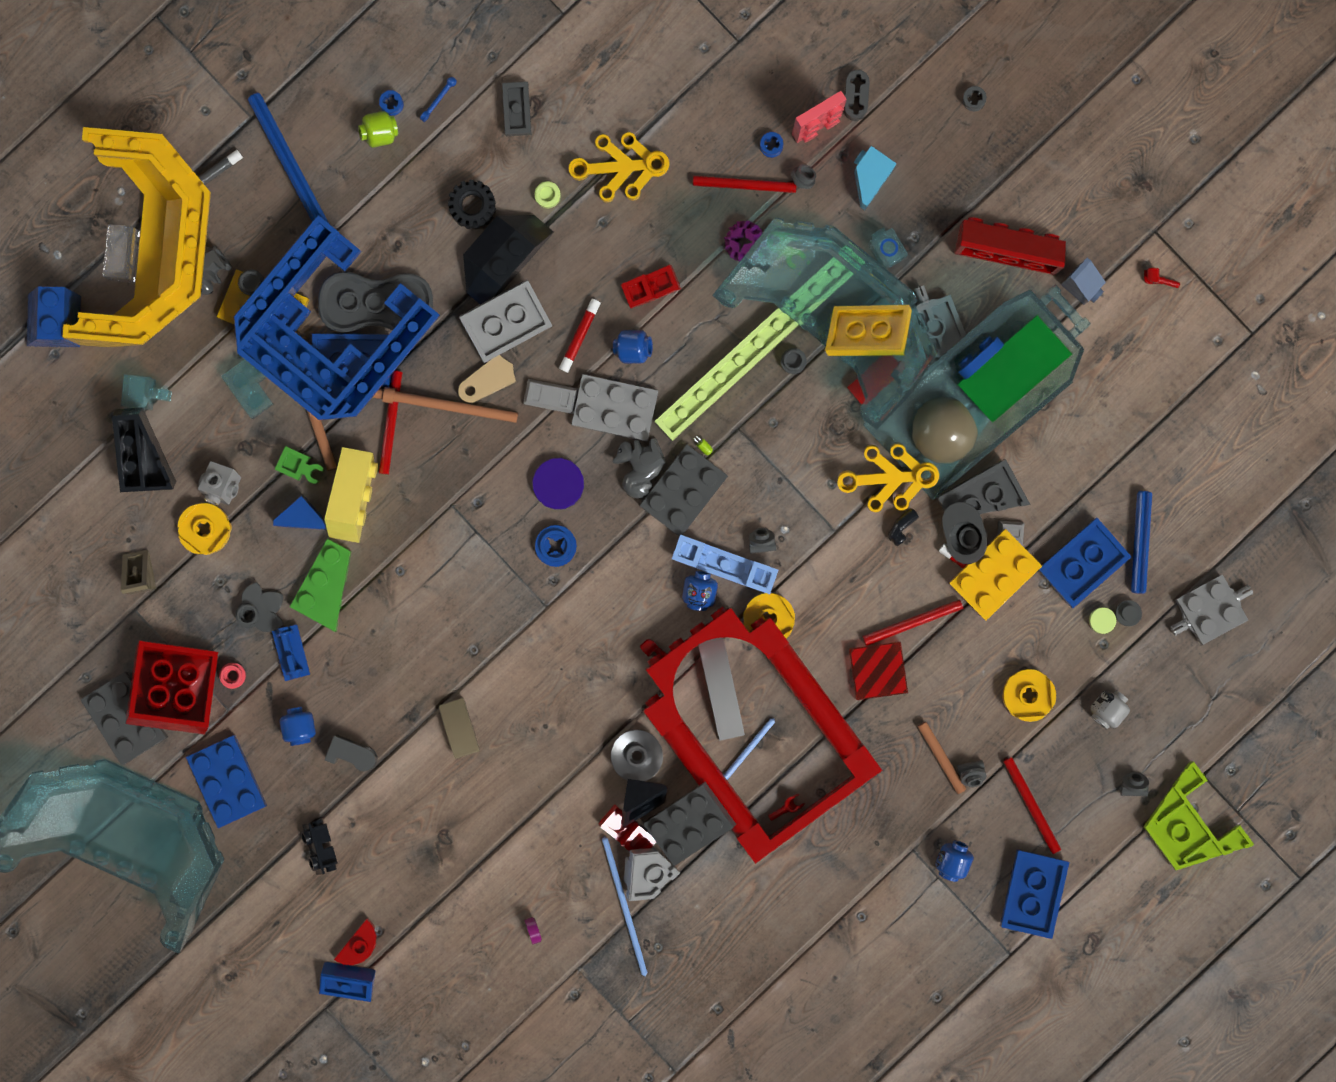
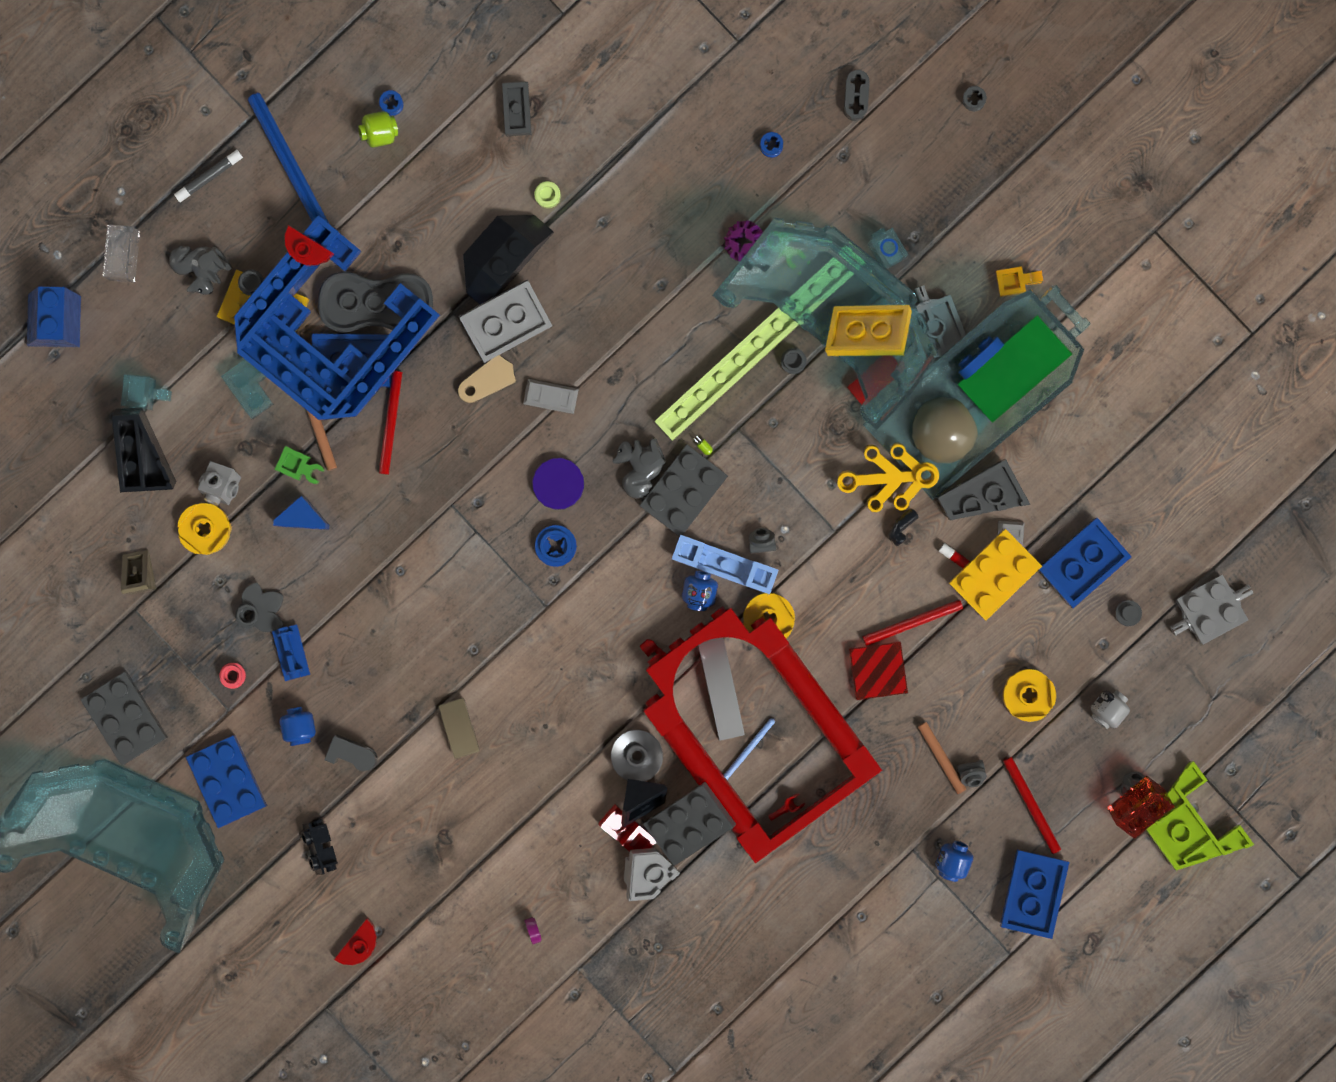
(169, 243): yellow windscreen -> none
(172, 687): red slope -> none
(304, 249): none -> red plate
(324, 586): bright green wing -> none
(347, 981): blue slope -> none
(350, 494): light yellow wedge -> none
(389, 395): nougat bar -> none
(451, 82): blue hinge -> none
(472, 220): black tyre -> none
(579, 335): red bar -> none
(615, 408): light grey plate -> none
(623, 166): yellow plant -> none
(624, 905): light blue axle -> none
(633, 346): blue head -> none
(650, 286): red slope -> none
(746, 184): red bar -> none
(803, 176): dark grey plate -> none
(822, 115): coral plate -> none
(871, 173): medium azure slope -> none
(964, 533): dark grey piece -> none
(1011, 247): red slope -> none
(1013, 281): none -> light orange plate
(1085, 282): sand blue slope -> none
(1102, 620): yellowish green tile -> none
(1140, 807): none -> clear red brick
(1141, 542): blue axle -> none
(1152, 276): red hand -> none

